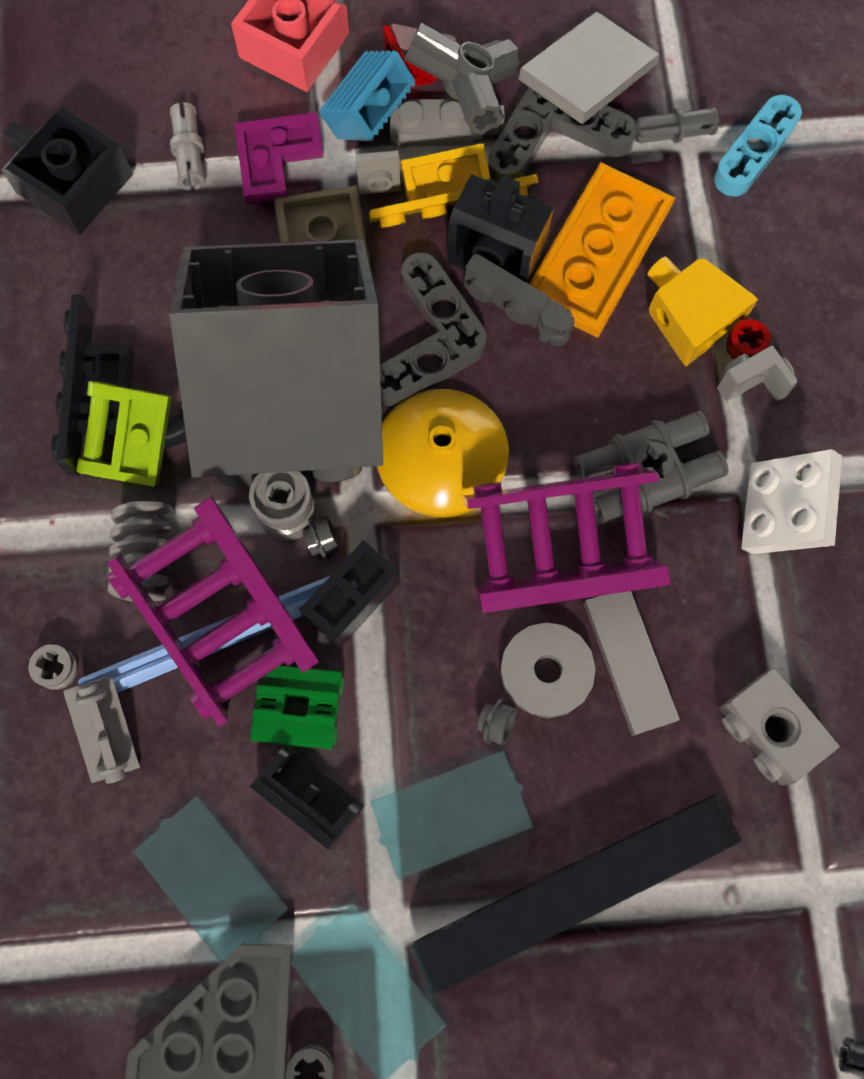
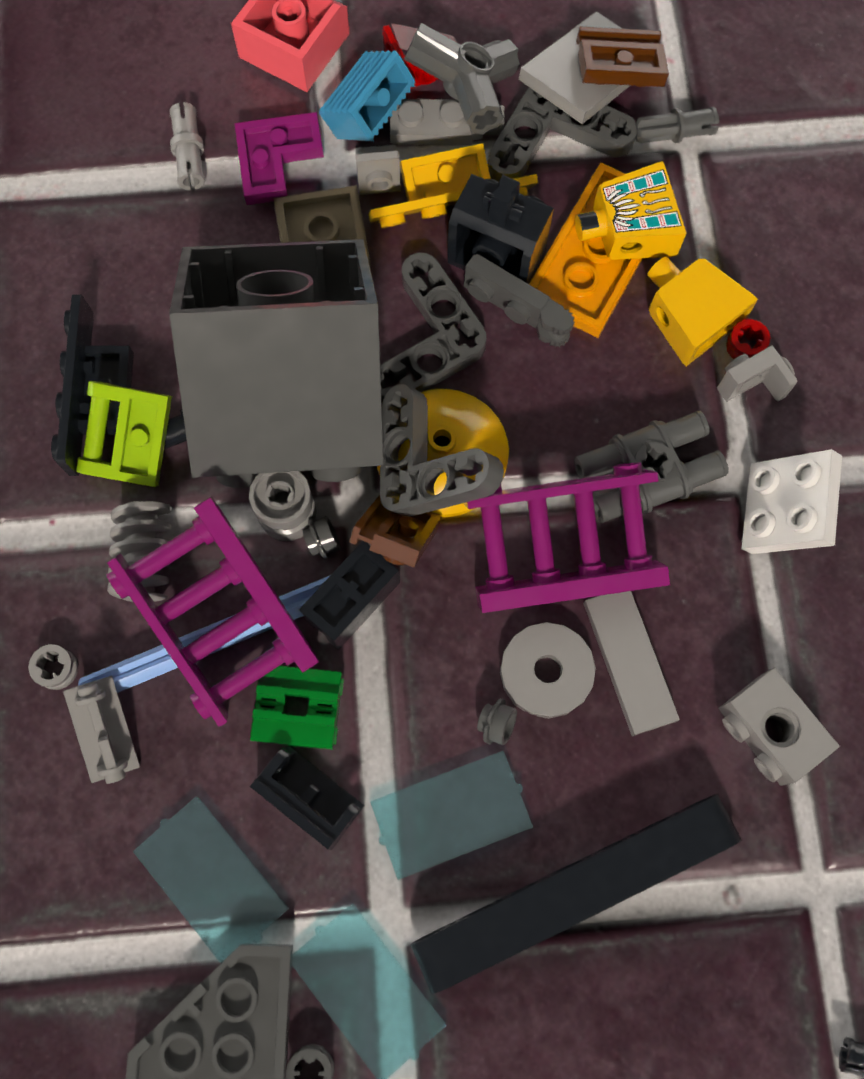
(66, 168): black hinge -> none
(394, 536): none -> reddish brown plate
(409, 483): none -> dark grey beam
(622, 57): none -> reddish brown plate
(635, 216): none -> yellow torso
(759, 129): medium azure beam -> none

